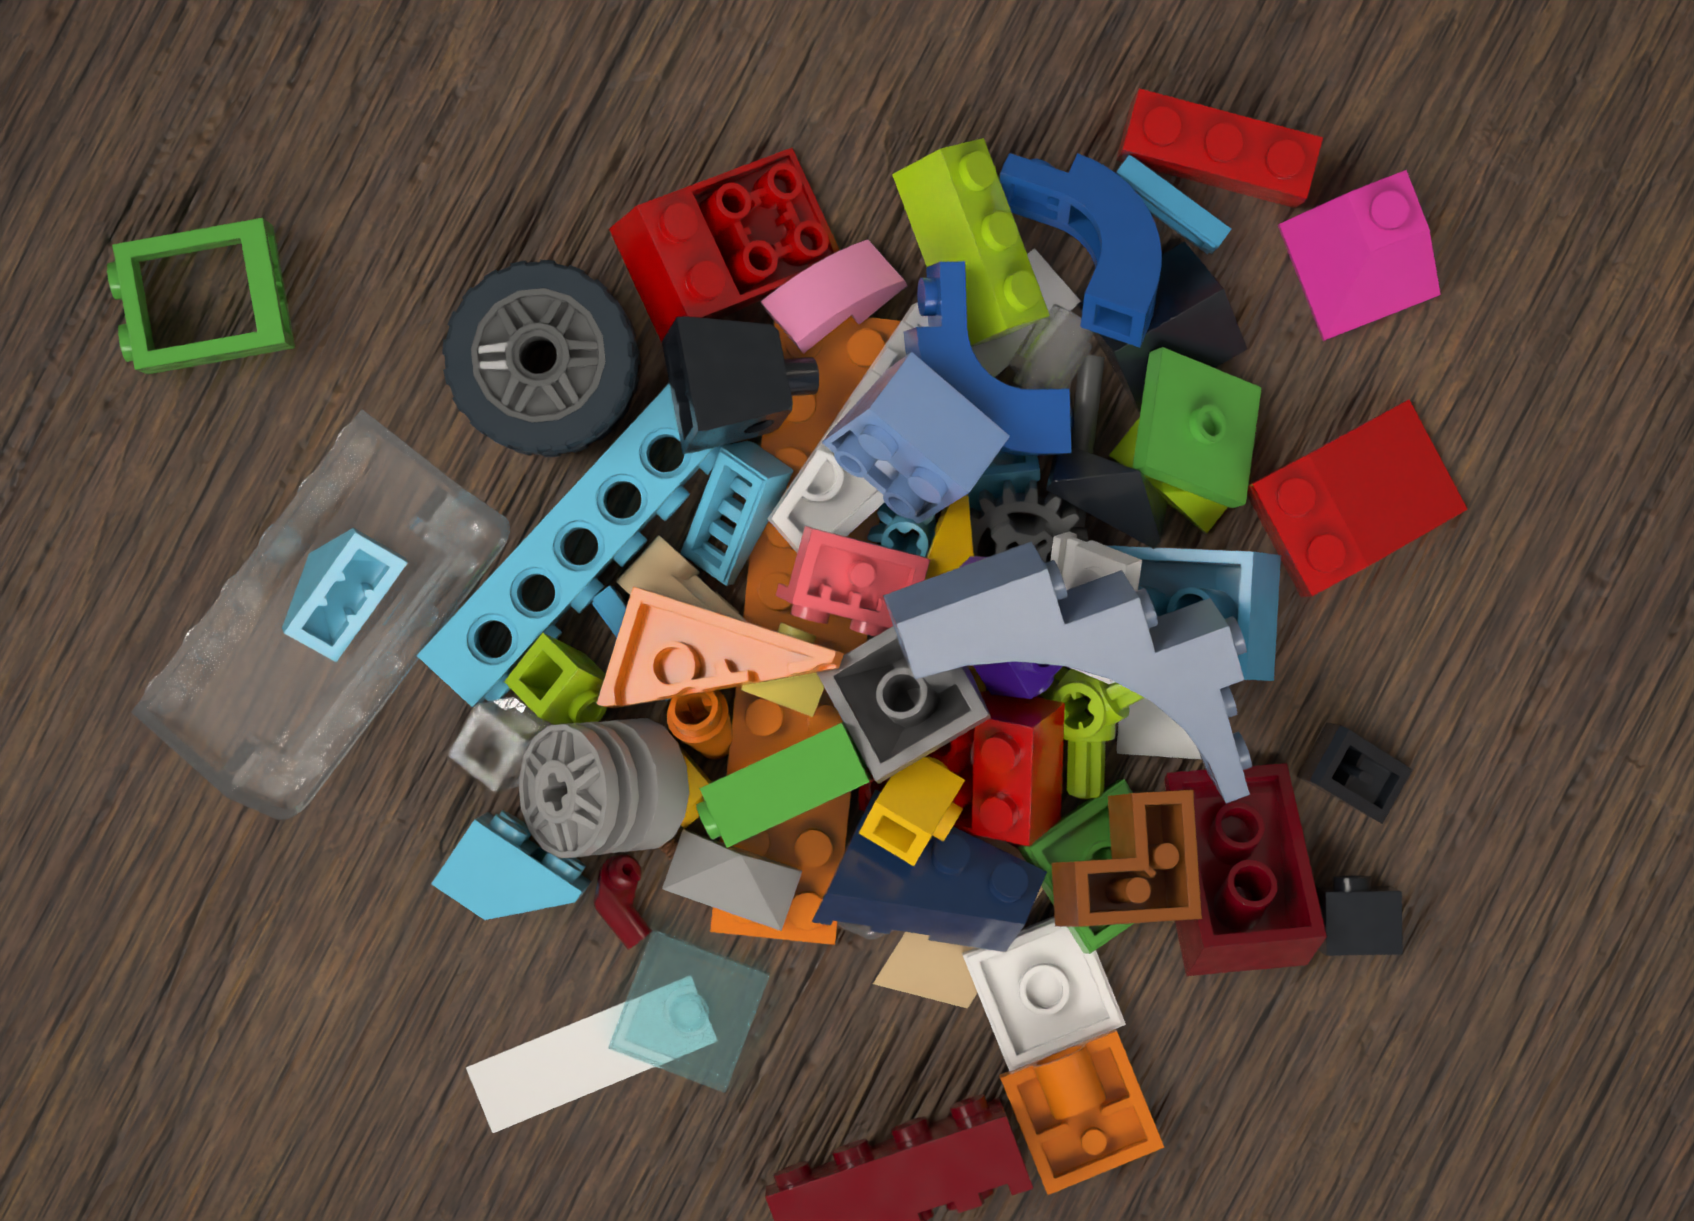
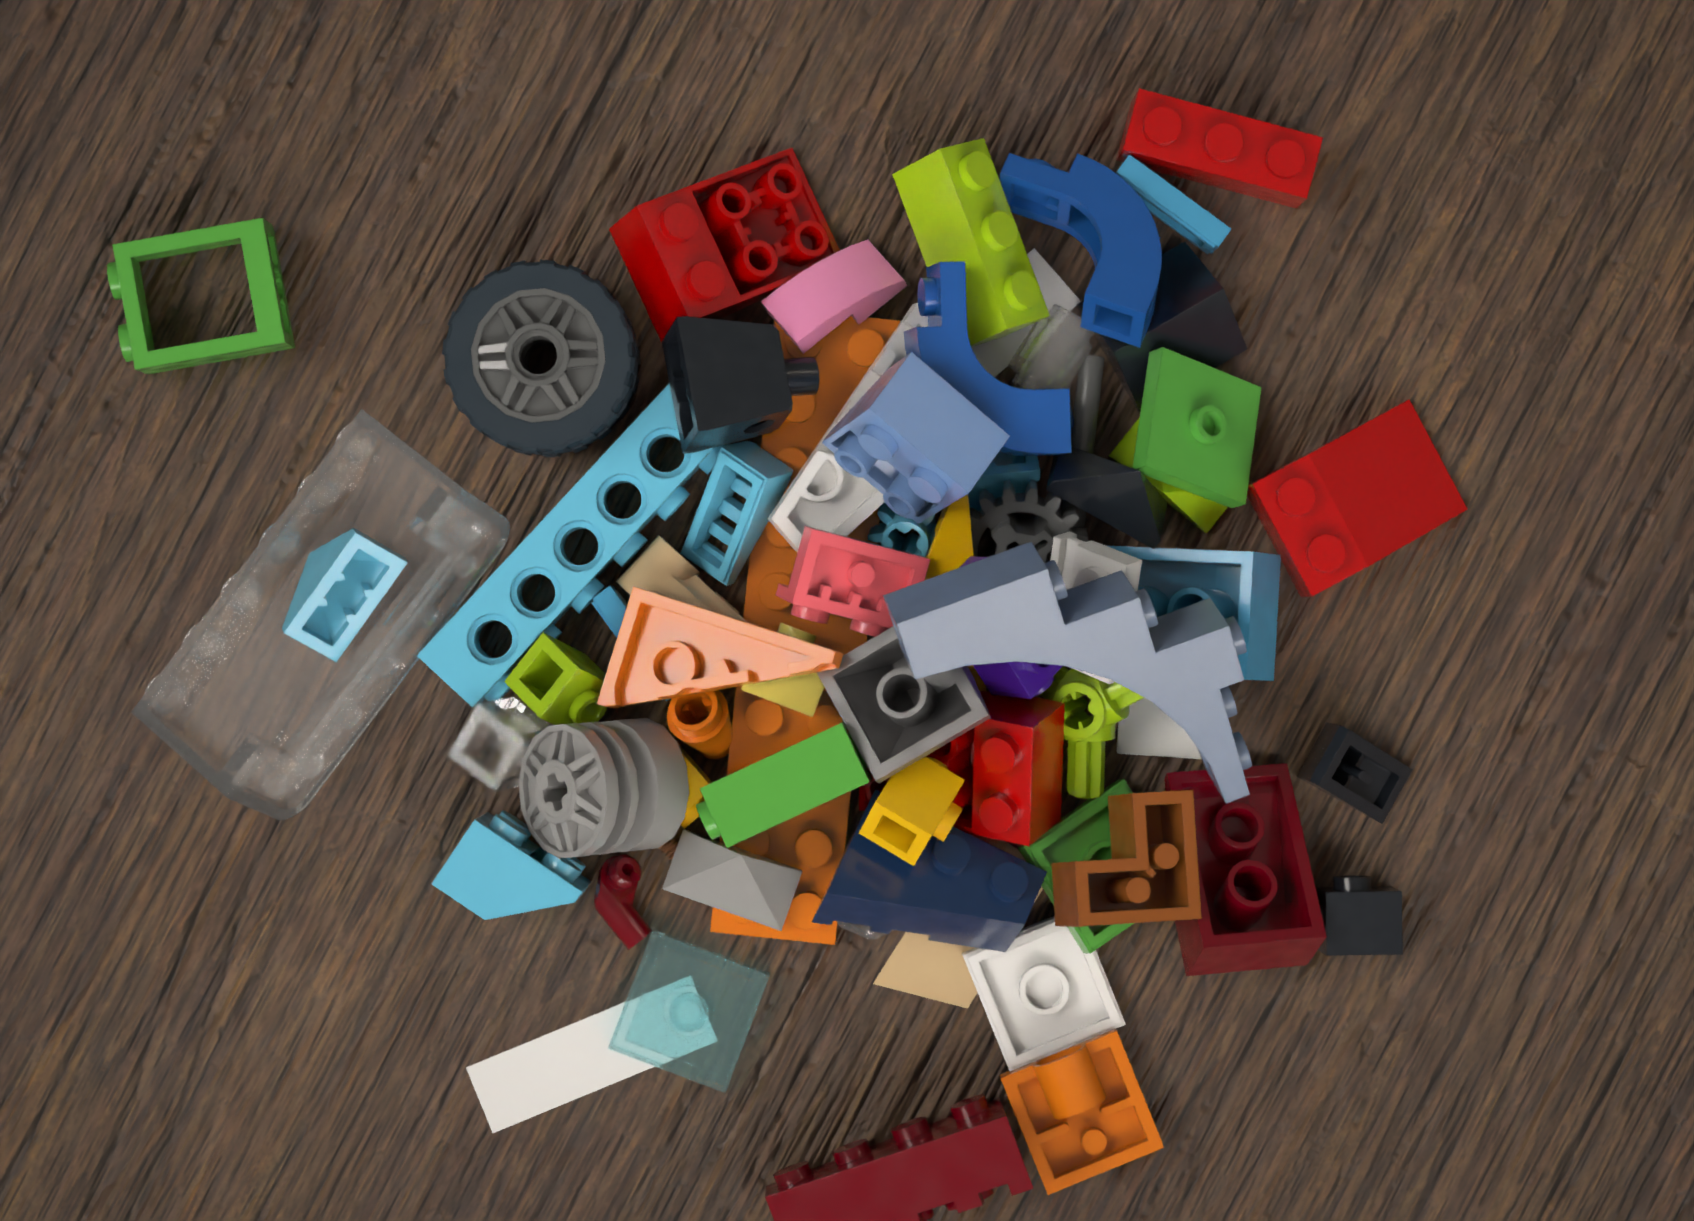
(1363, 255): dark pink slope -> none

